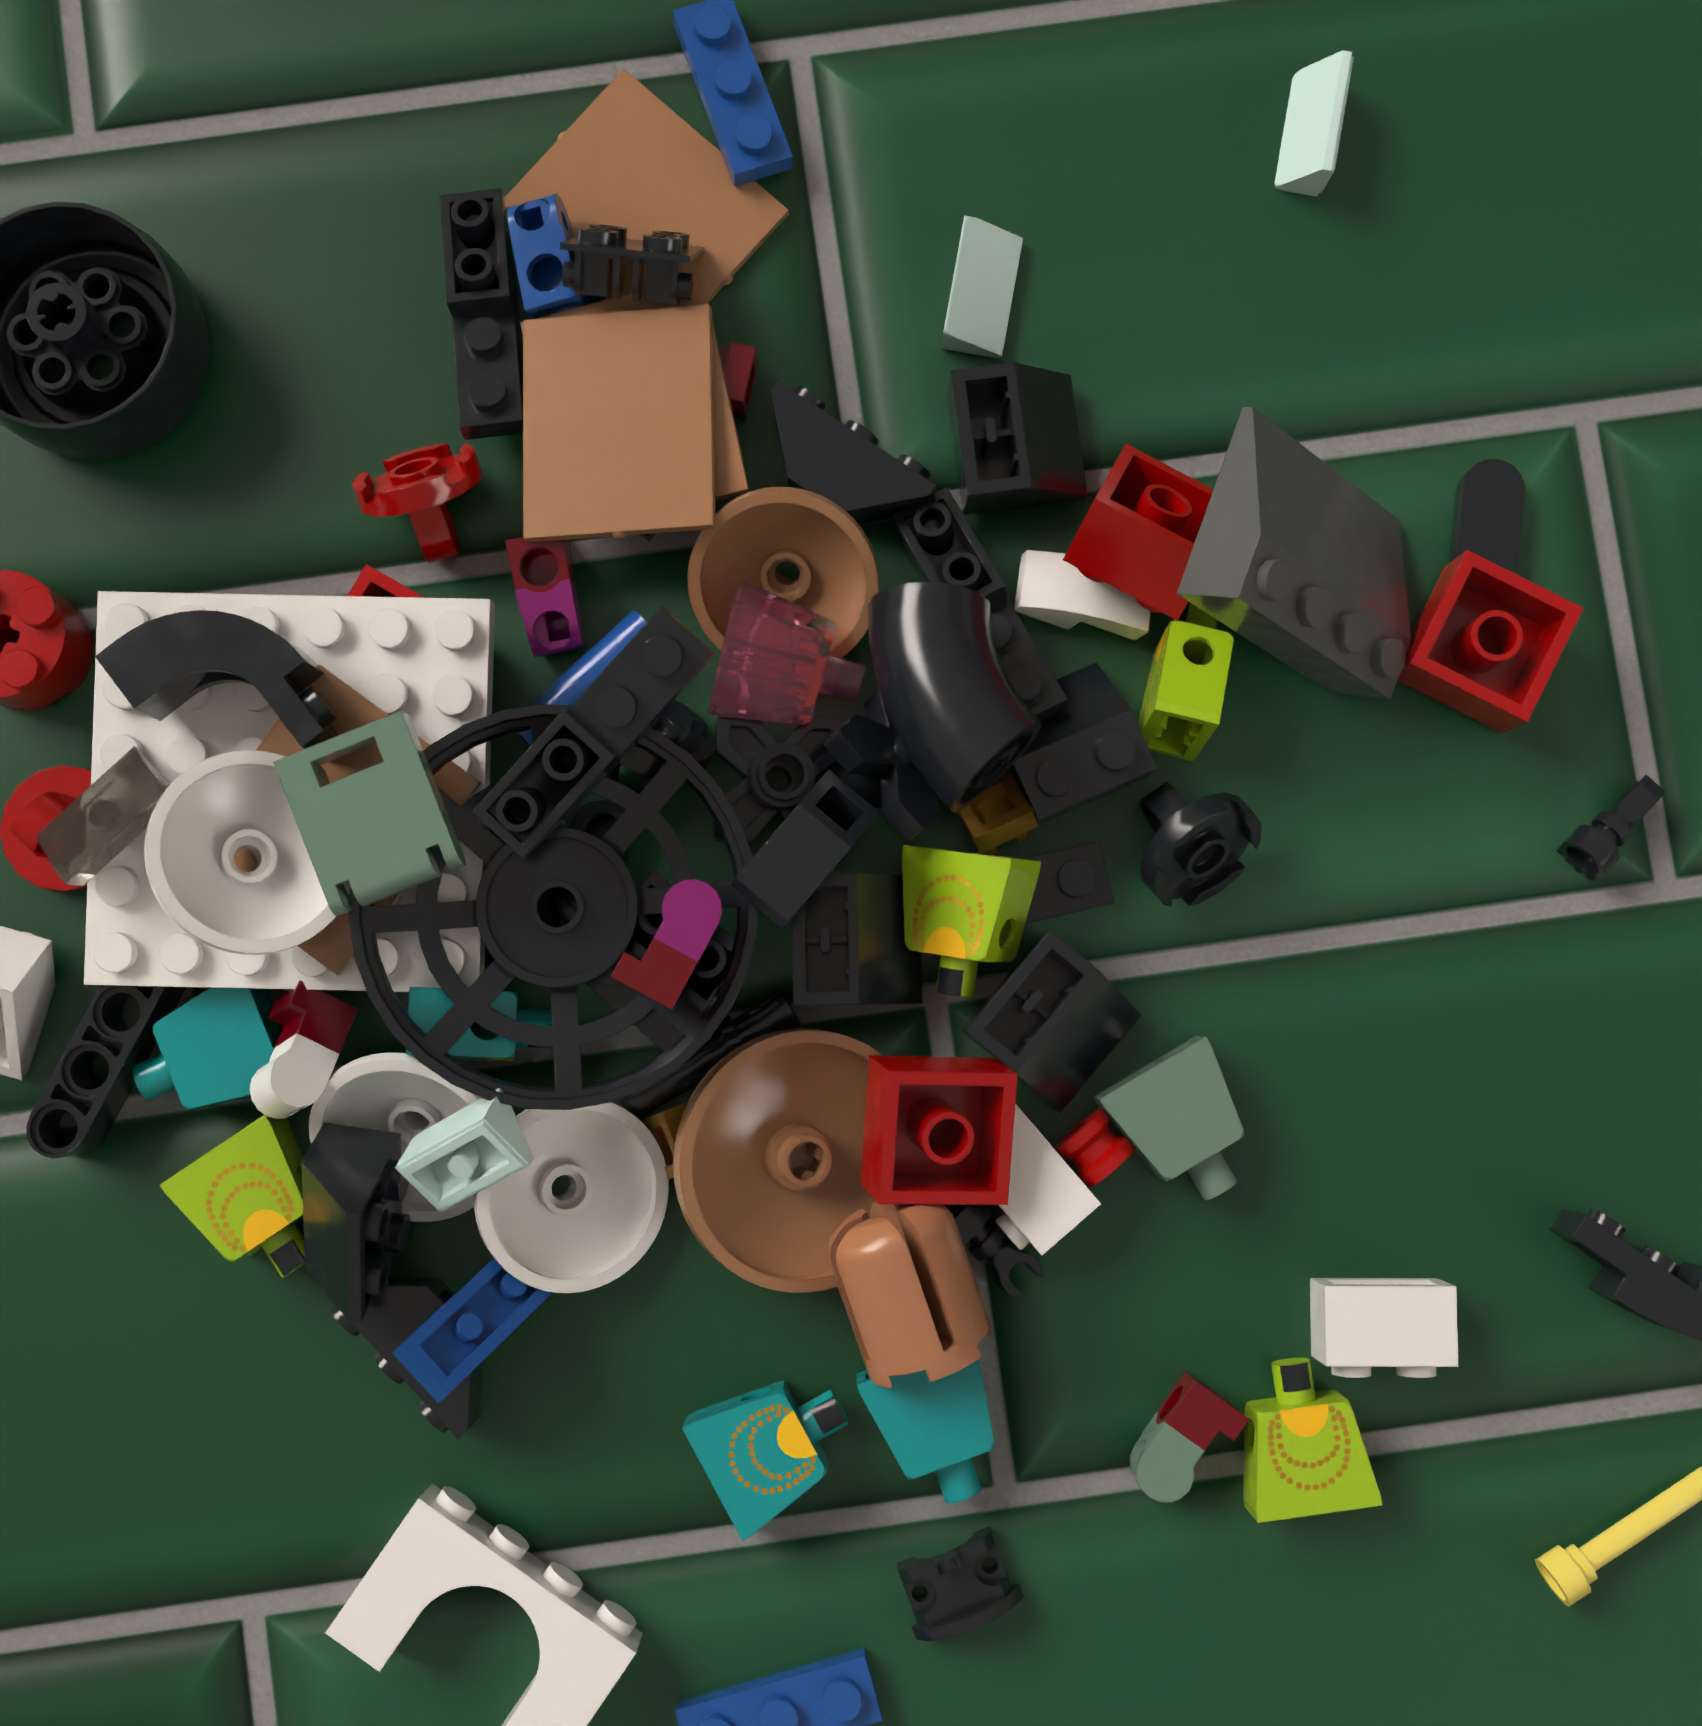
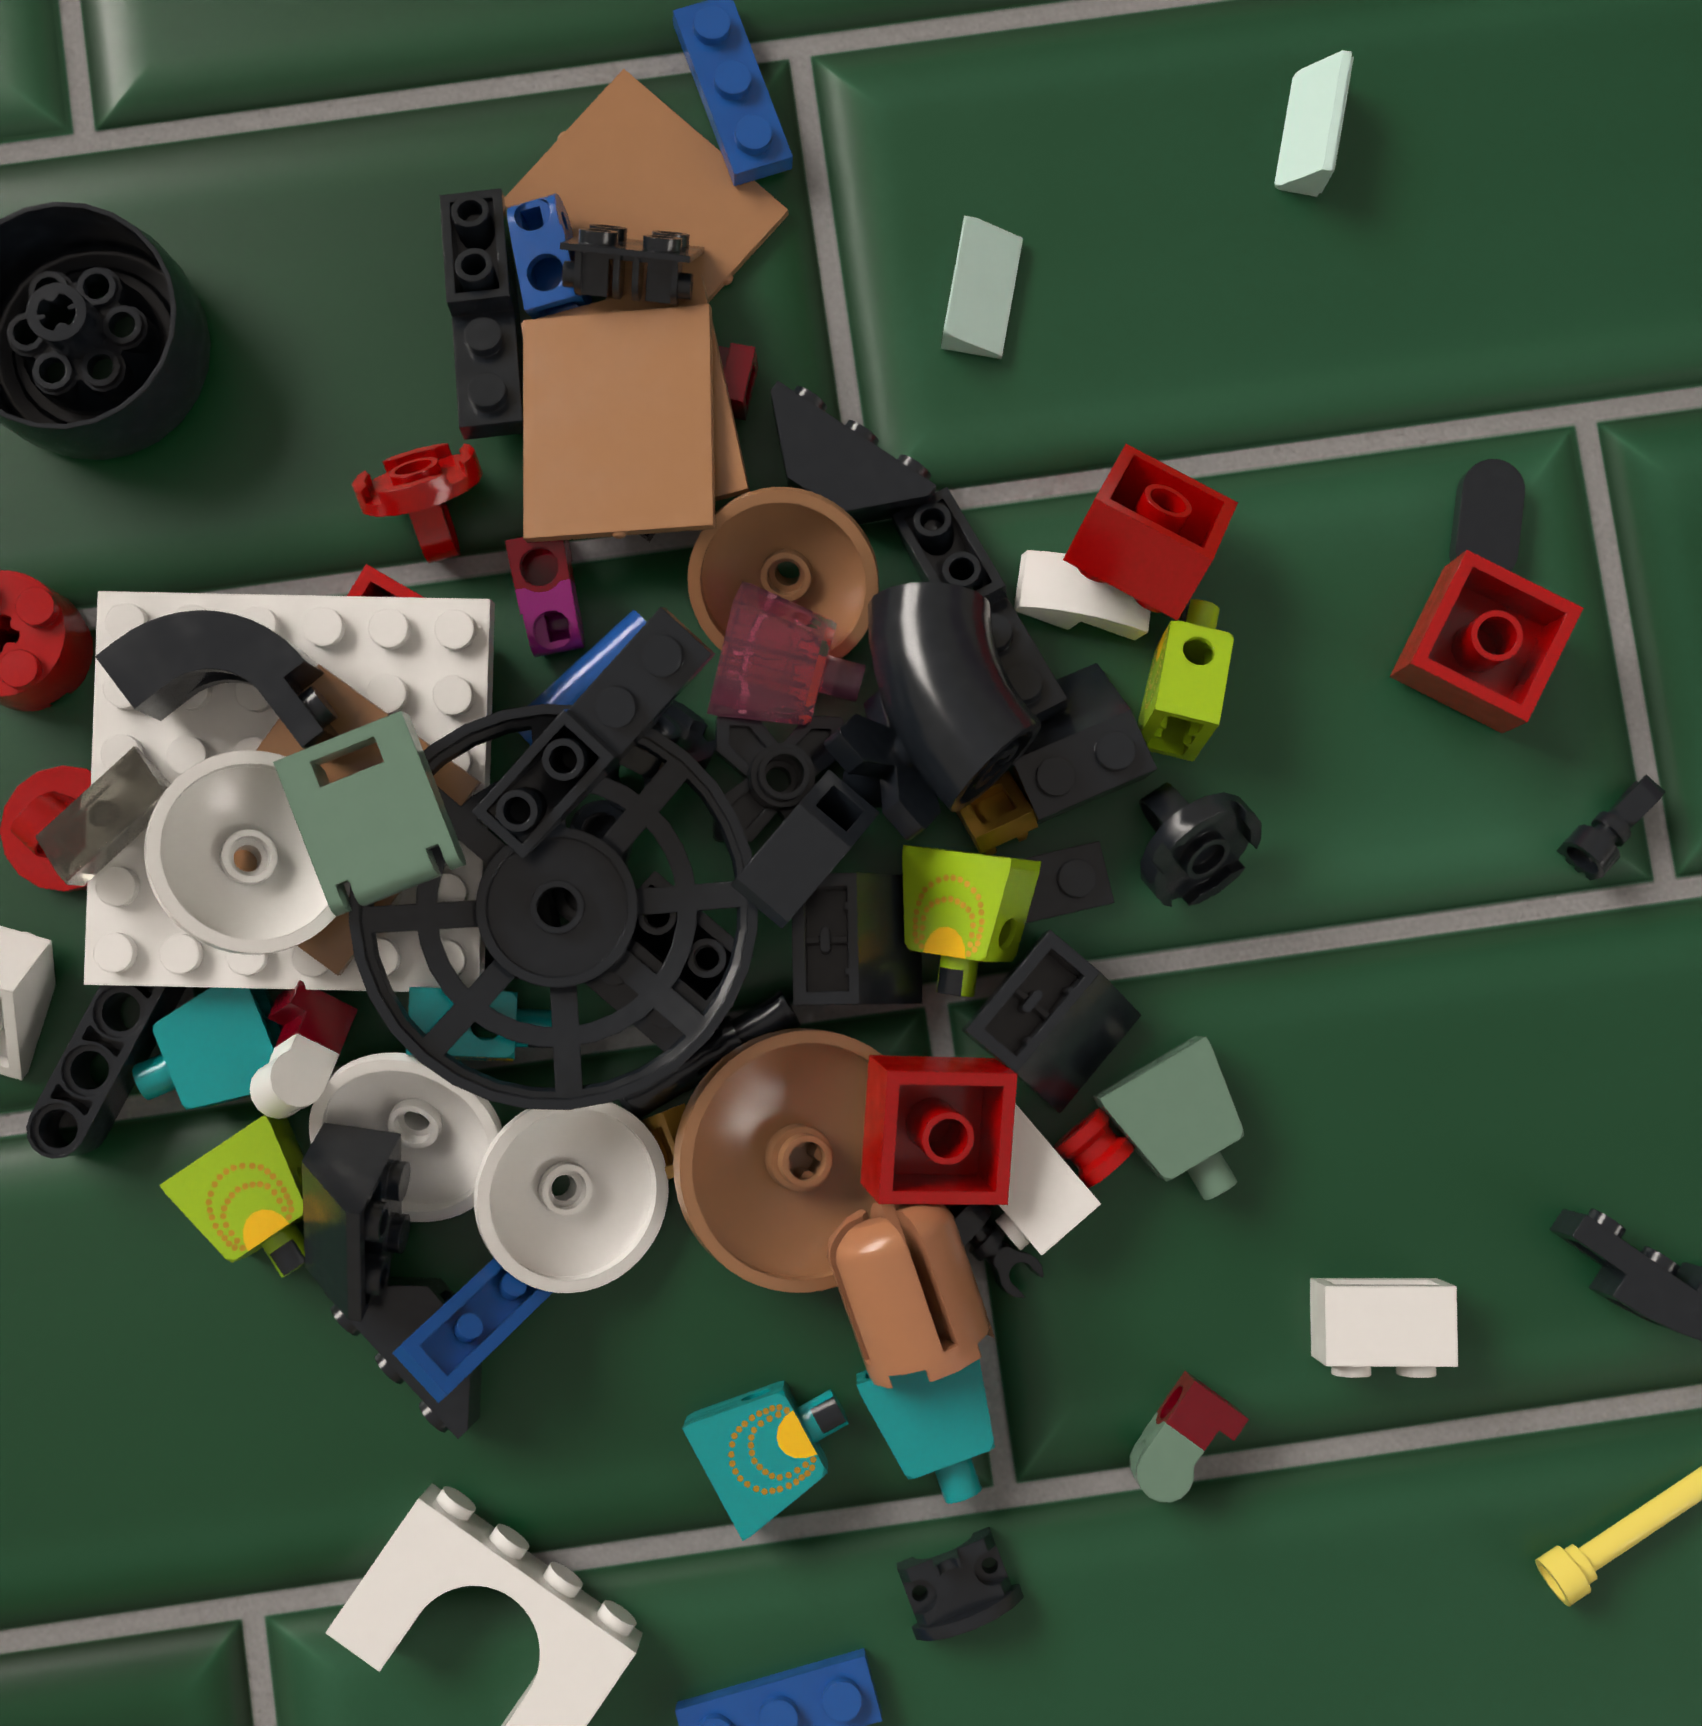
(465, 1153): light aqua slope -> none
(689, 920): leg -> none
(1015, 437): black slope -> none
(1302, 564): dark grey slope -> none
(1304, 1451): lime torso -> none

